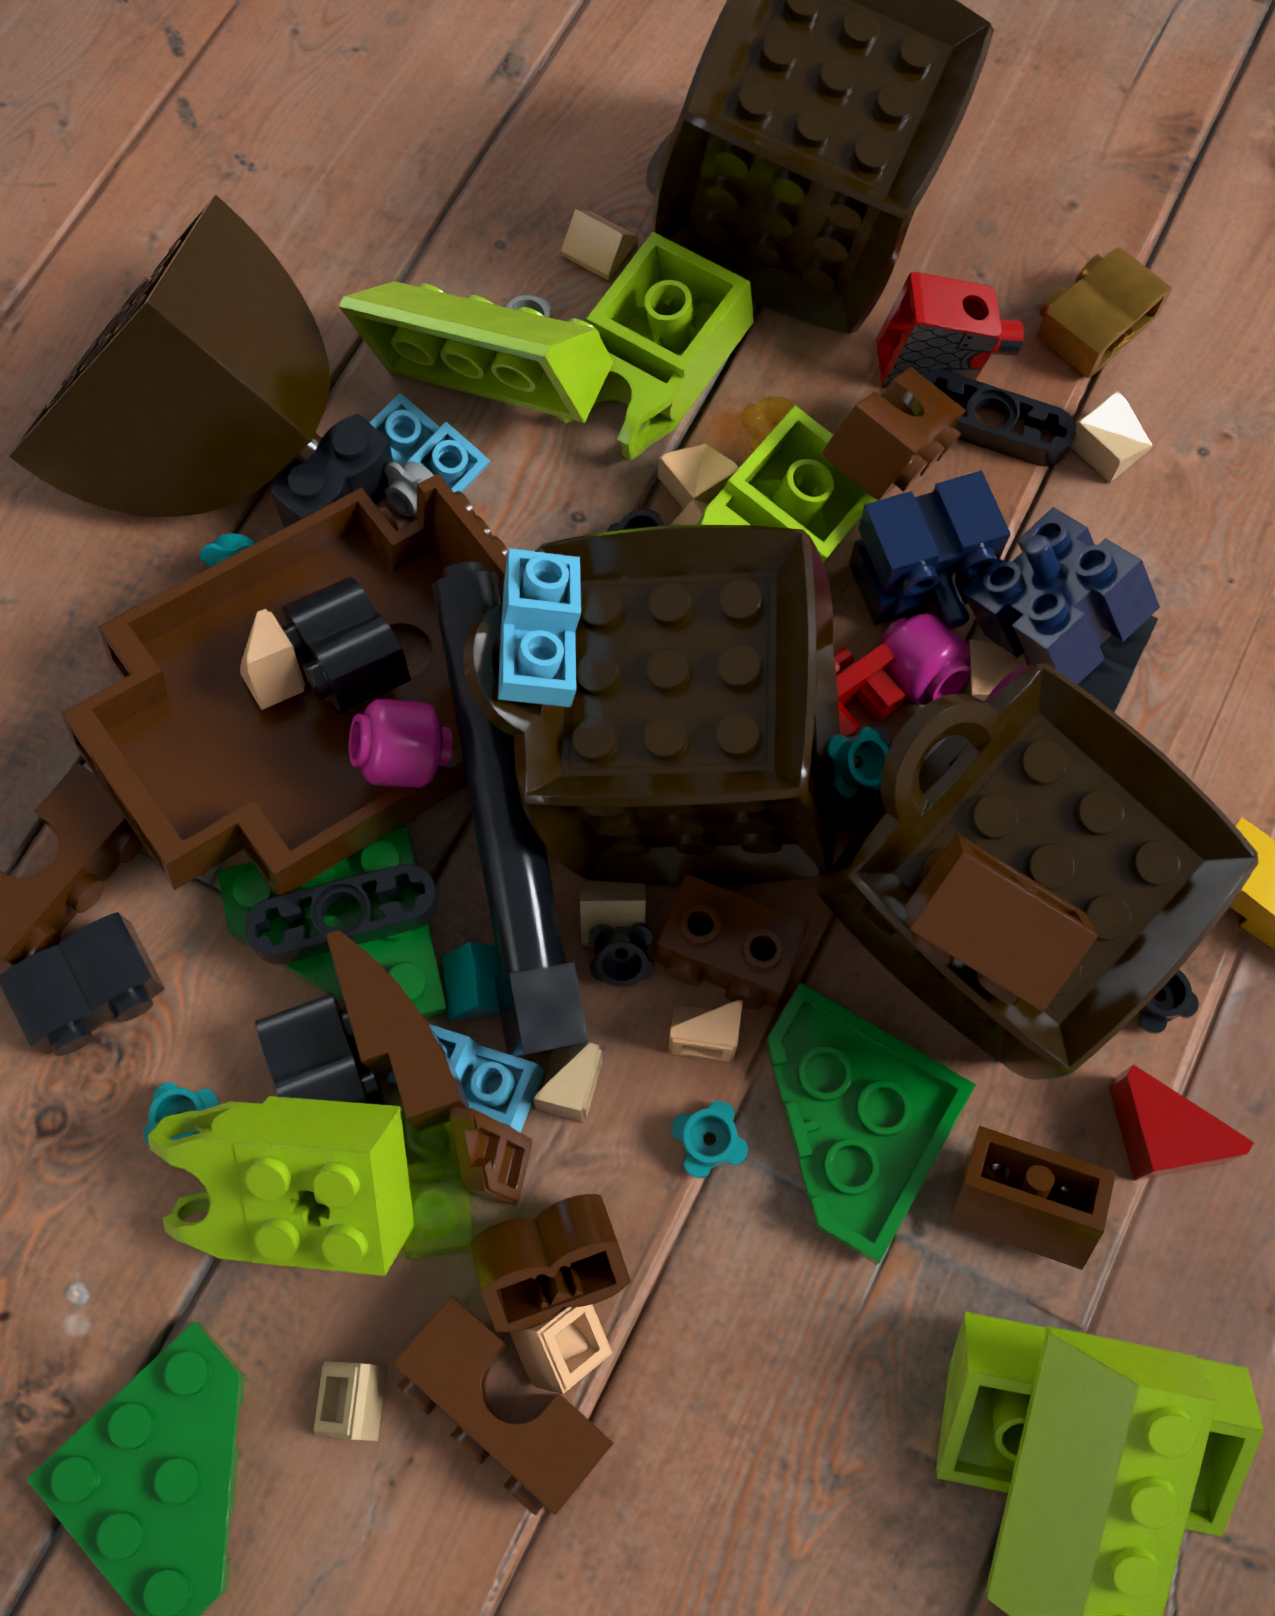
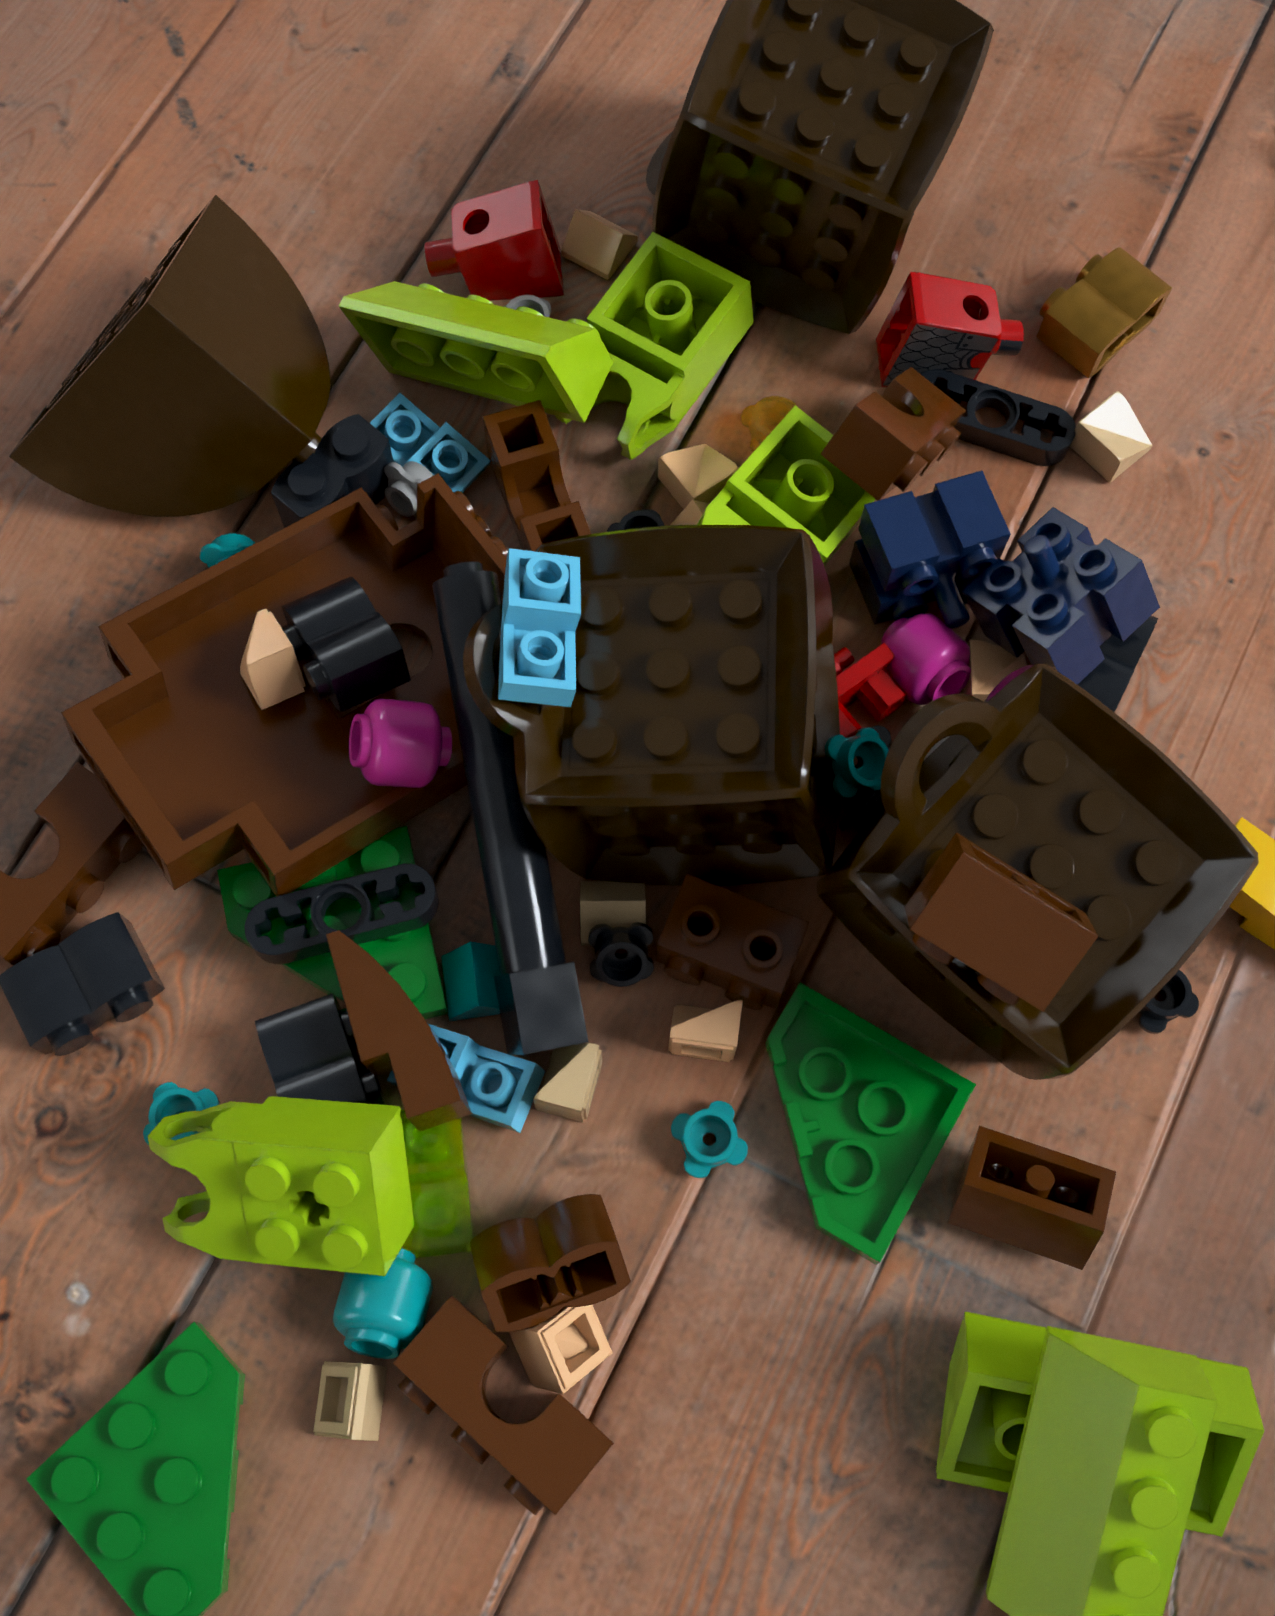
(383, 1311): none -> teal head
(490, 1155): reddish brown tile -> none
(501, 245): none -> red torso
(531, 476): none -> reddish brown arch
(1167, 1130): red slope -> none

